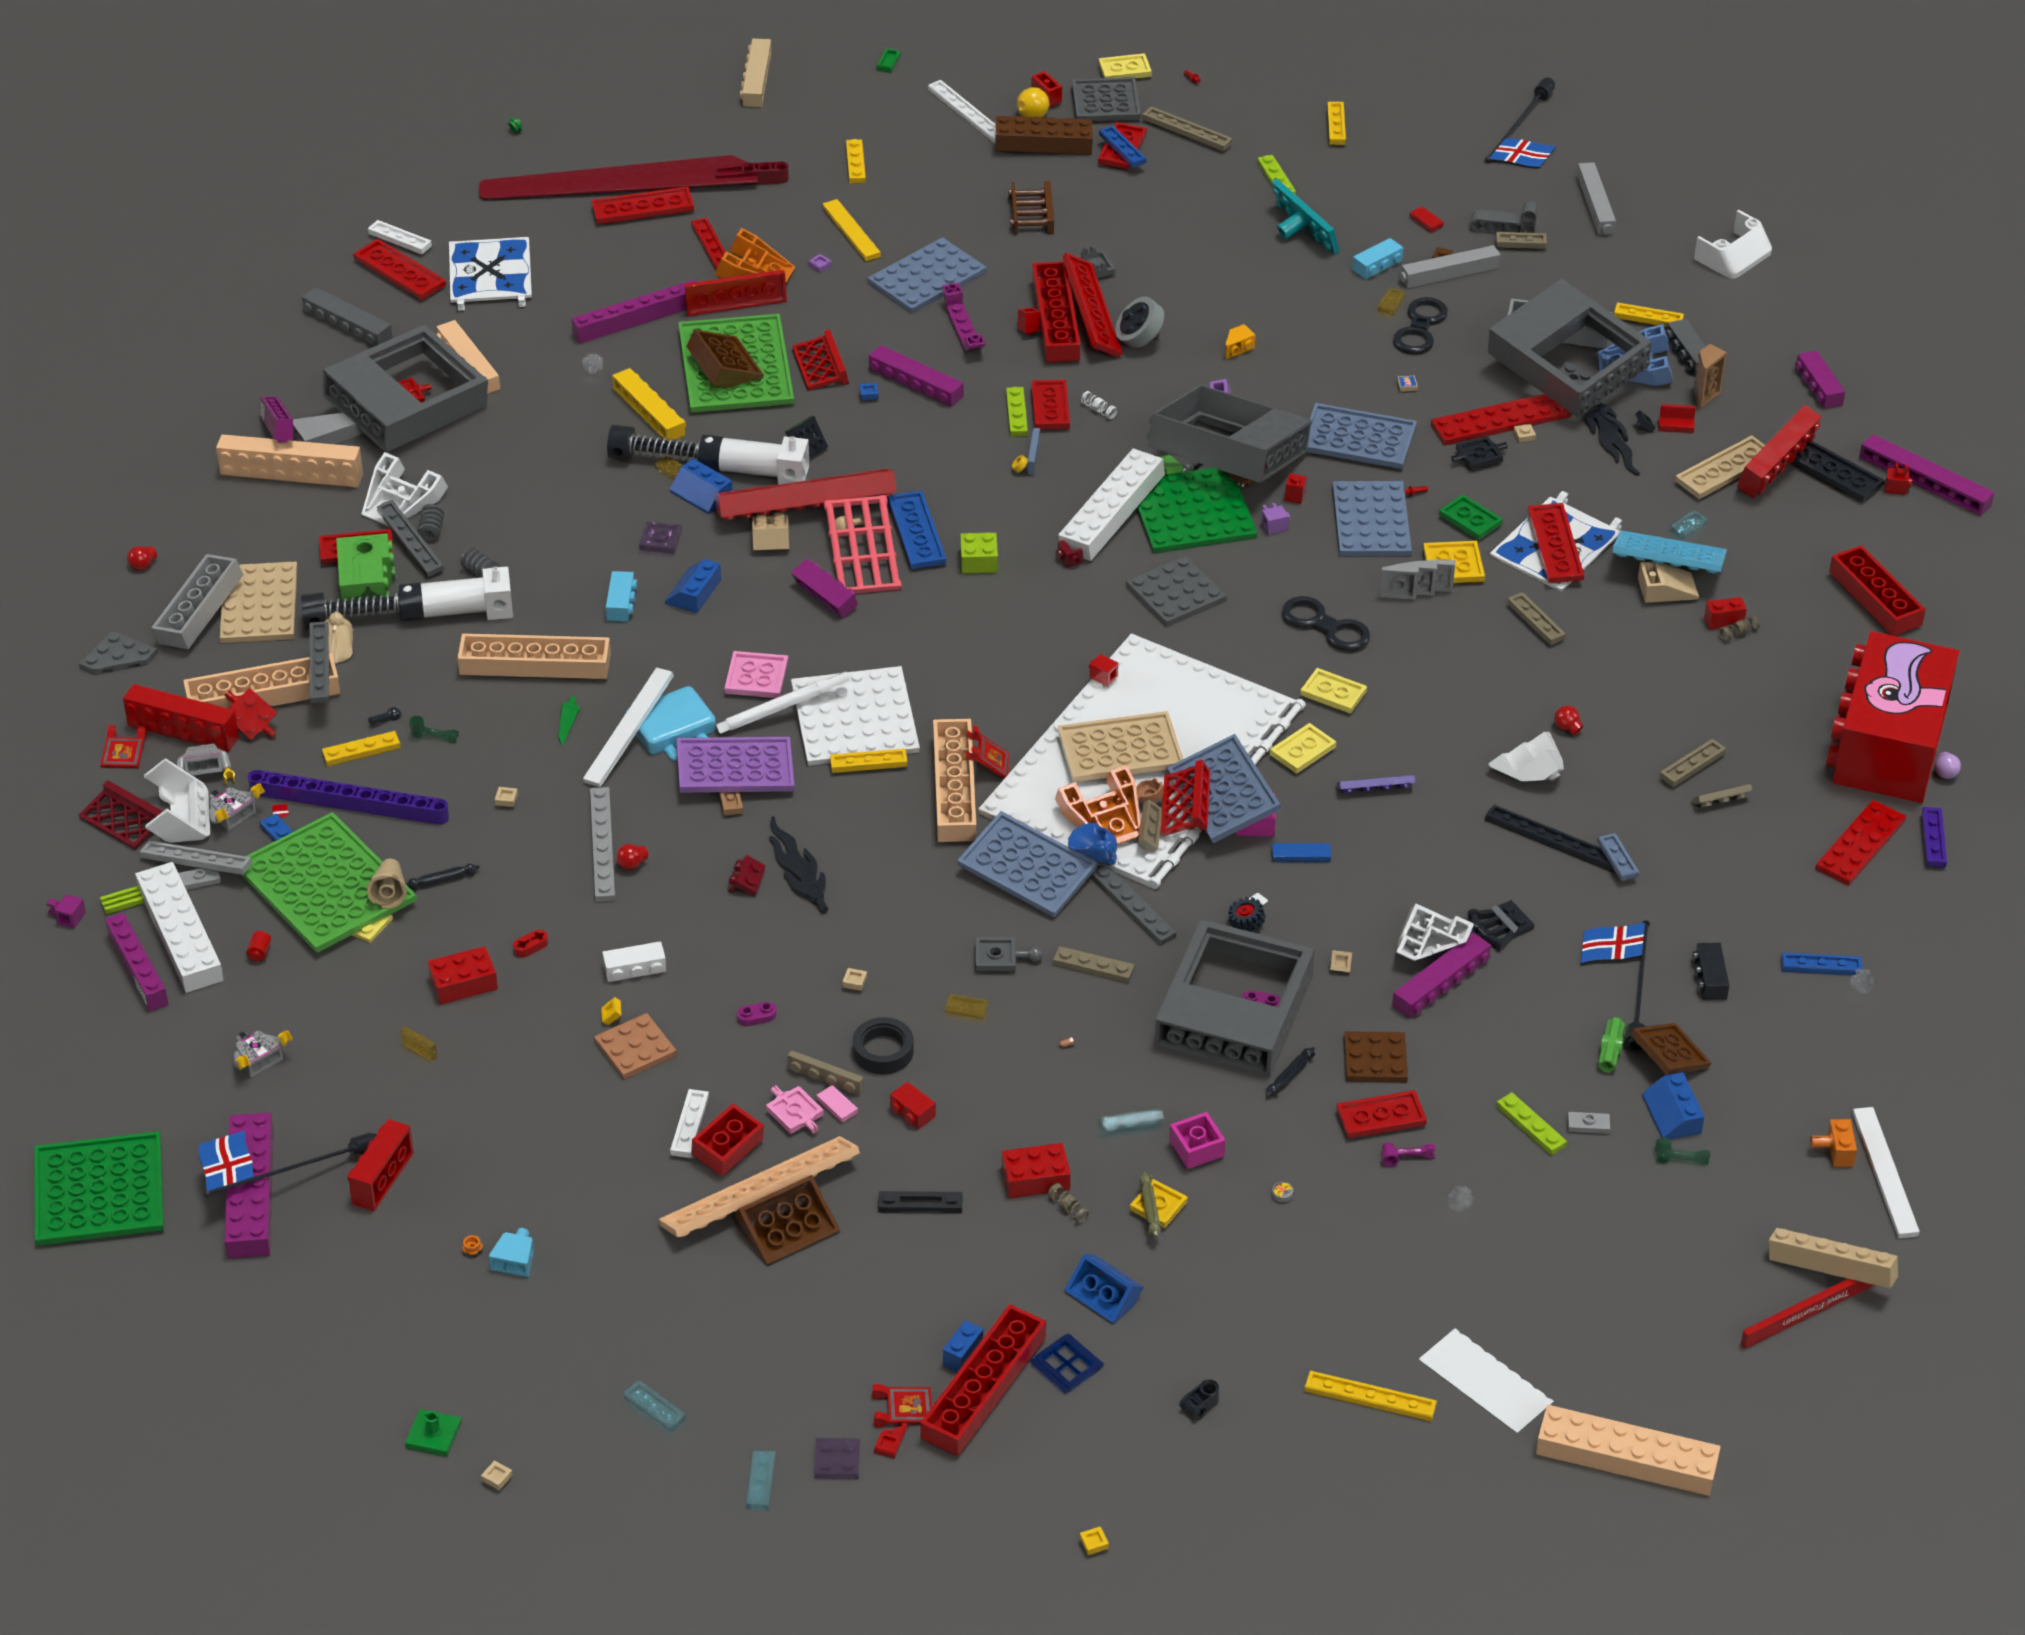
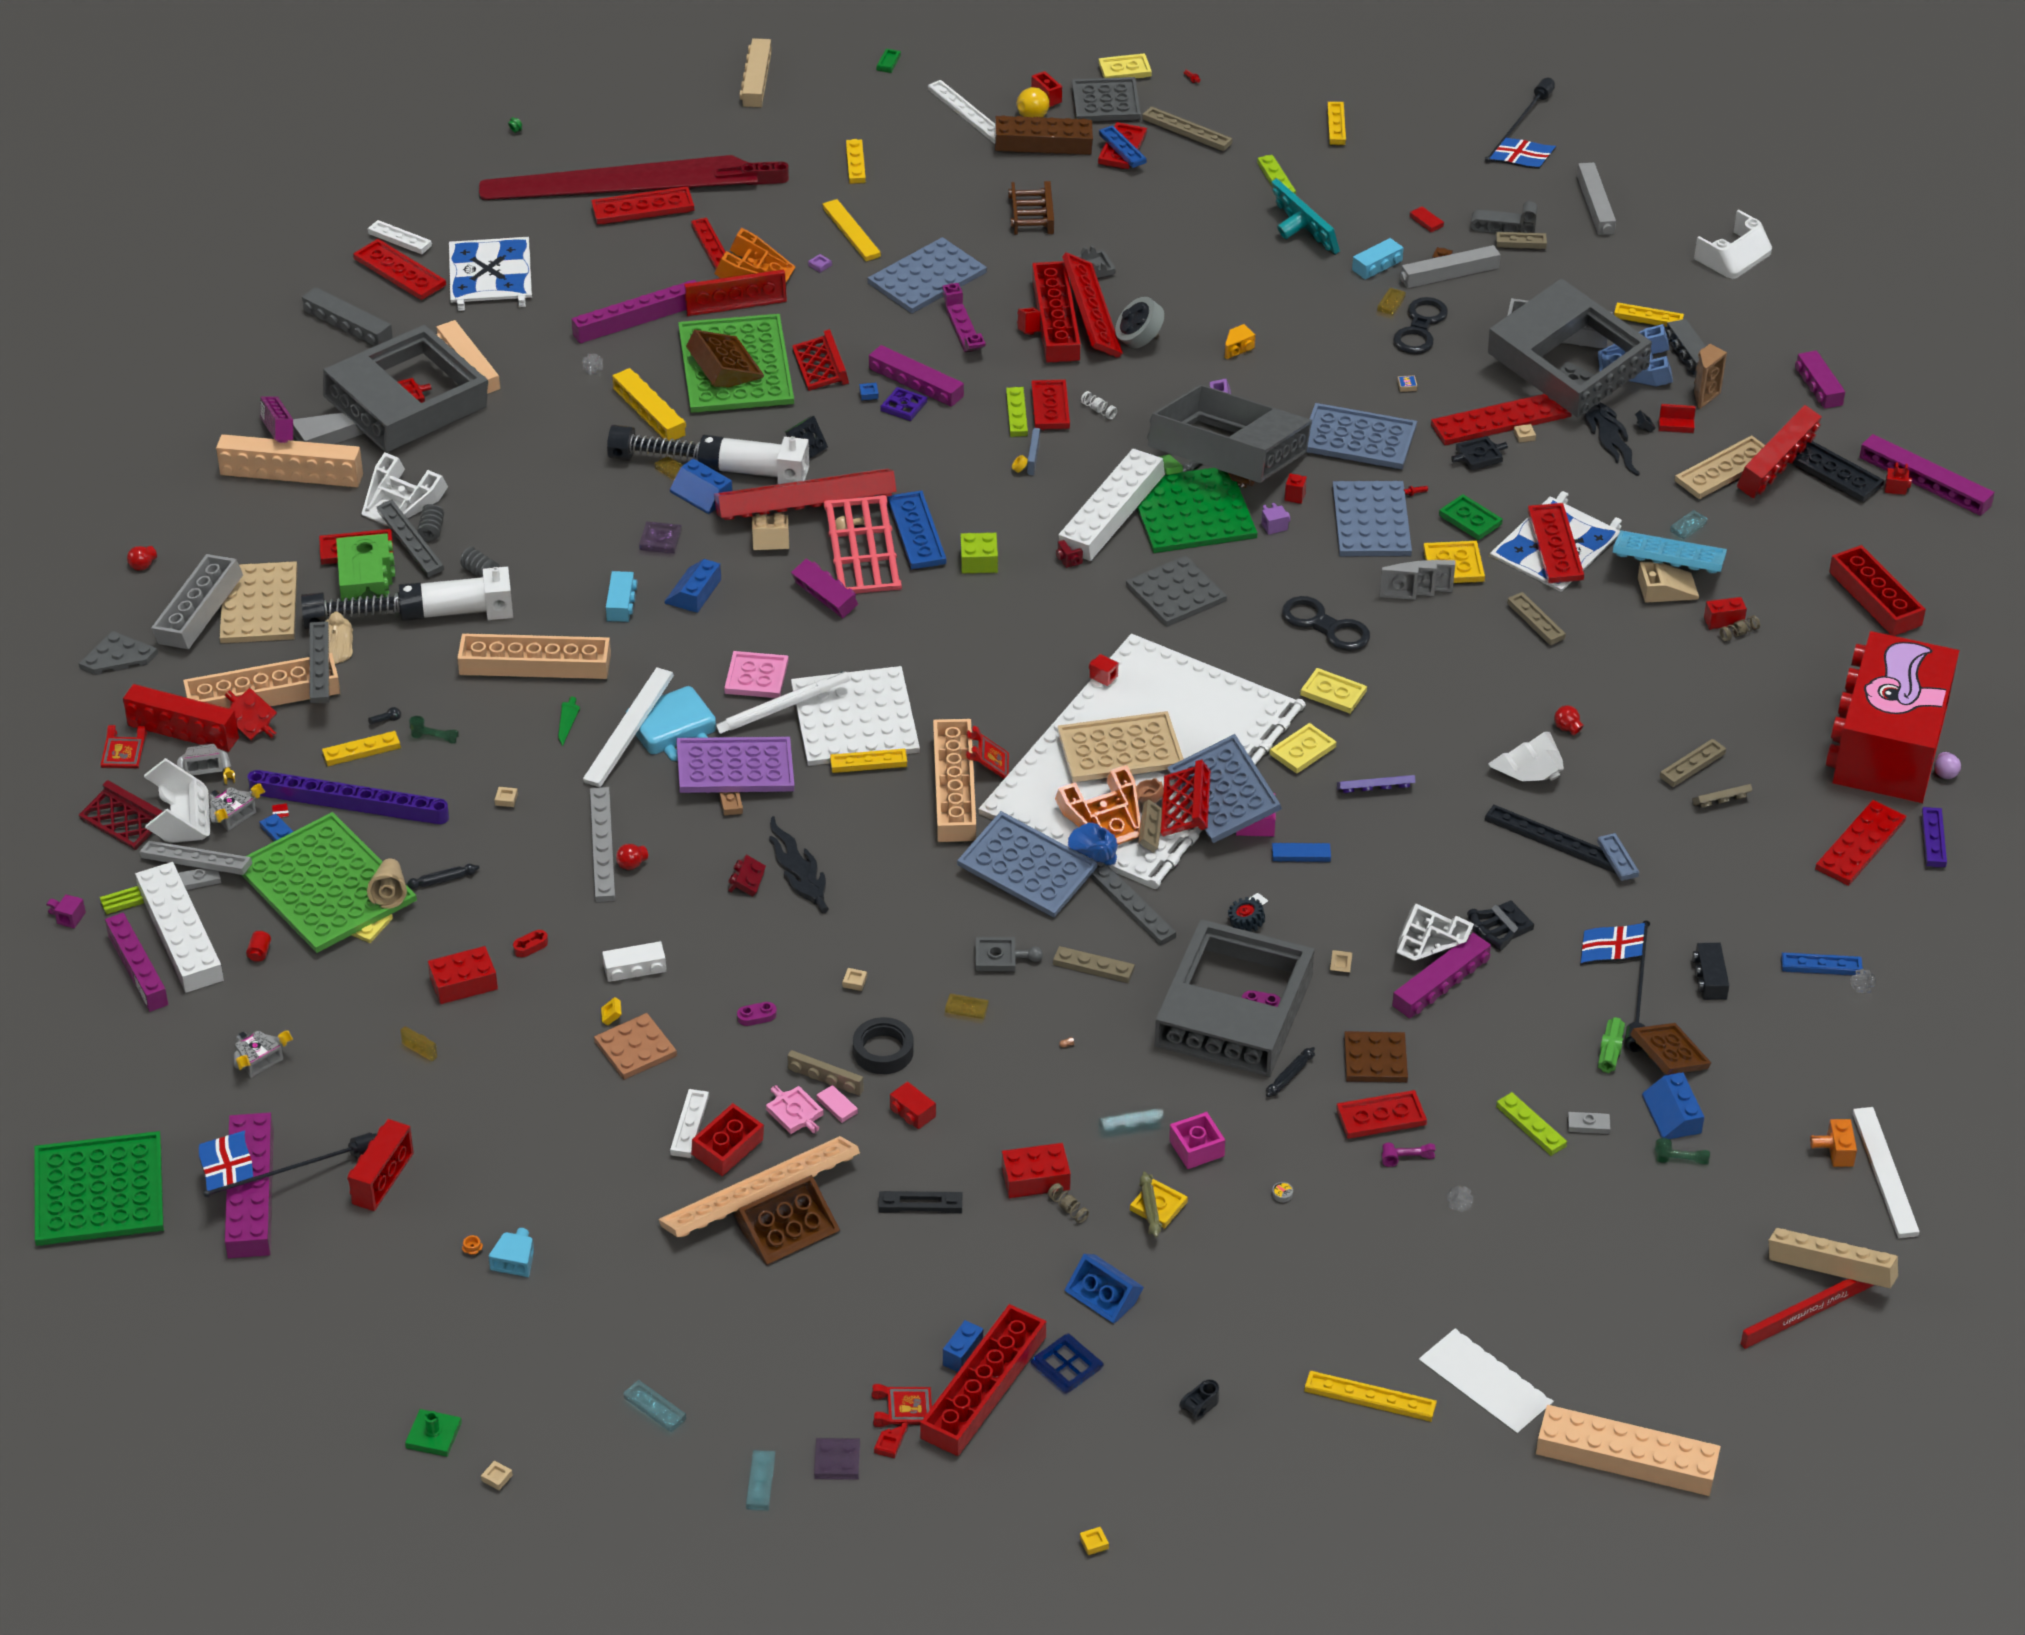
(906, 396): none -> dark purple piece

